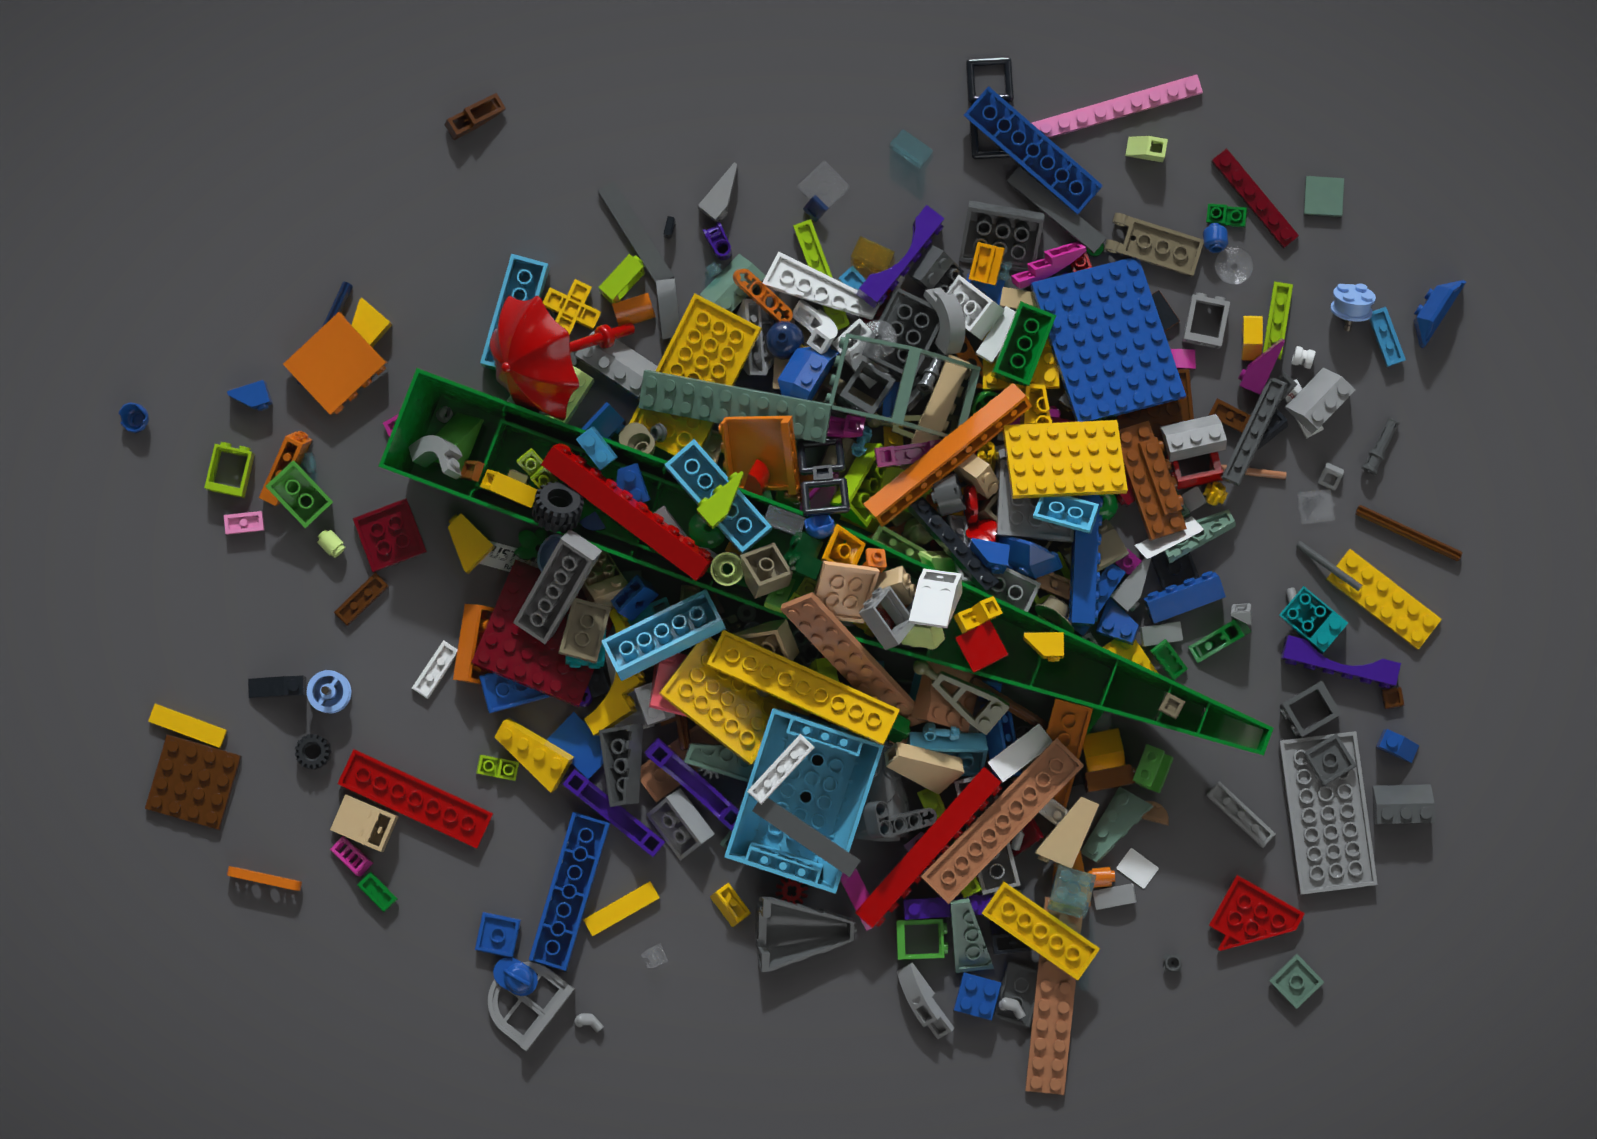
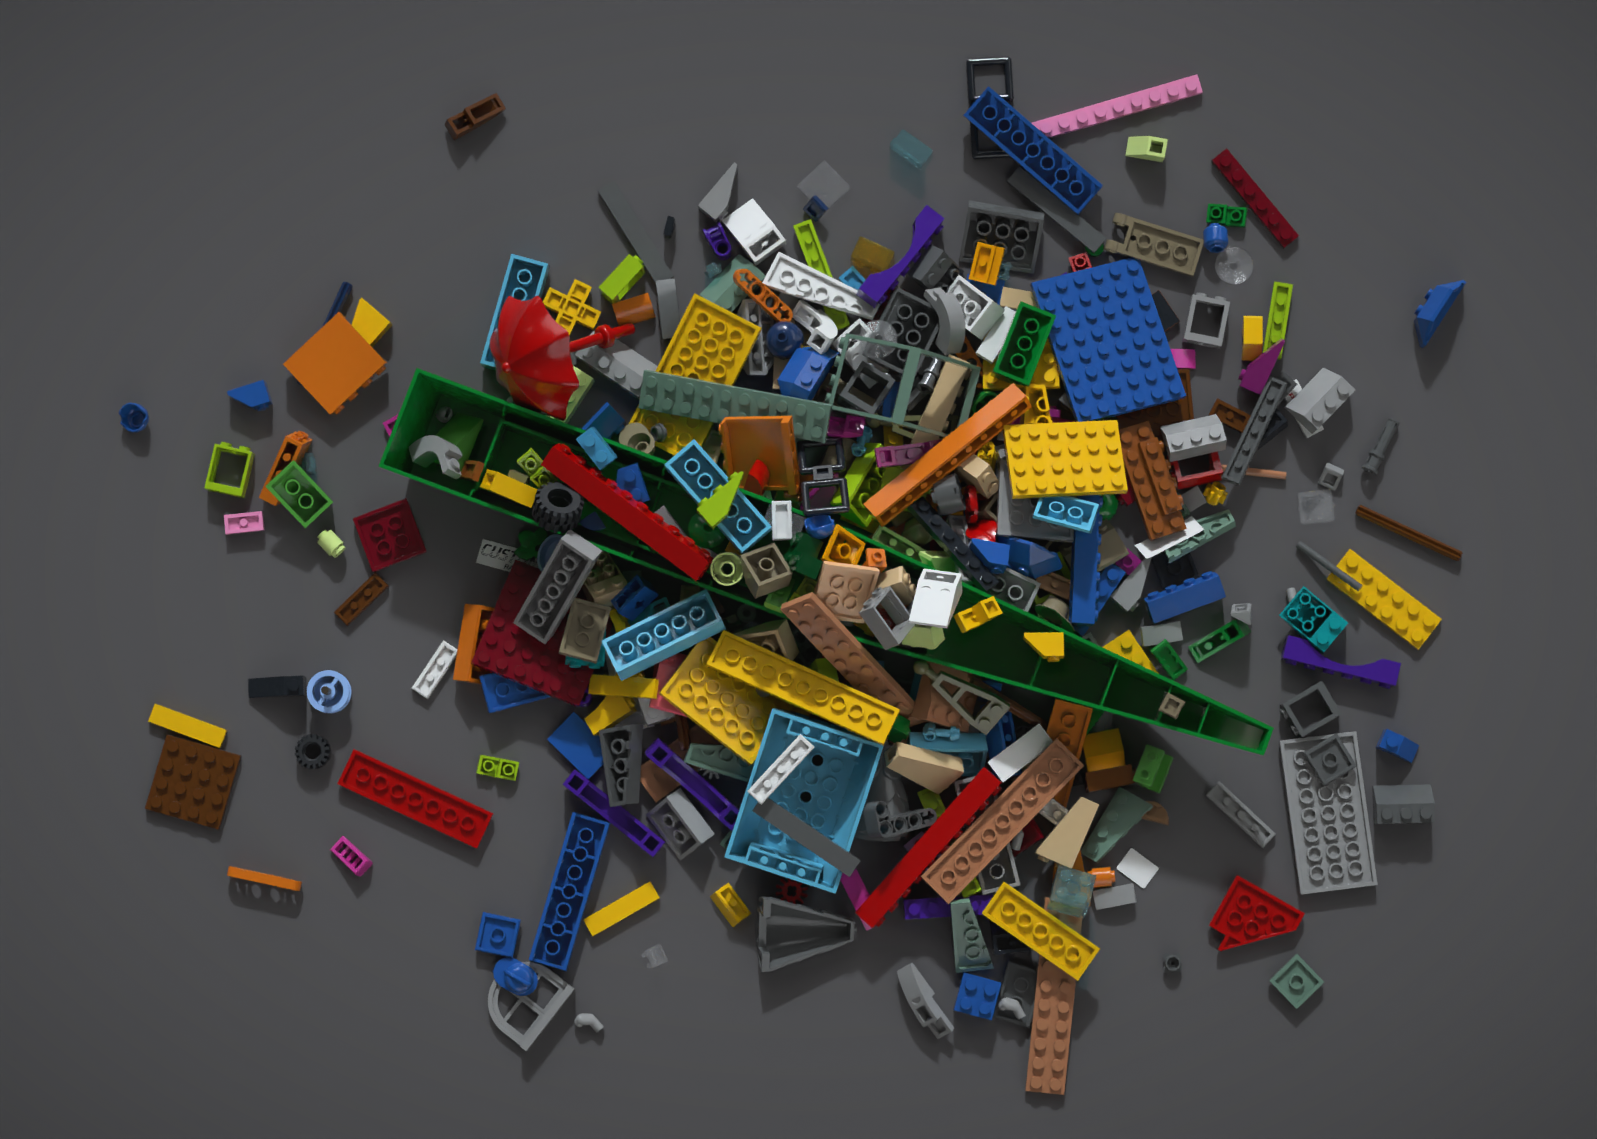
(364, 823): tan slope -> none
(377, 891): green plate -> none
(469, 542): yellow slope -> none
(535, 753): yellow wedge -> none
(629, 687): none -> yellow tile
(754, 232): none -> white slope
(781, 520): none -> white tile
(900, 929): bright green window -> none
(981, 646): red tile -> none
(1053, 262): dark pink slope -> none
(1117, 624): blue wing -> none
(1303, 357): white wheel -> none
(1323, 196): sand green tile -> none
(1352, 303): light blue wheel -> none
(1386, 337): dark azure plate -> none
(1392, 697): reddish brown tile -> none

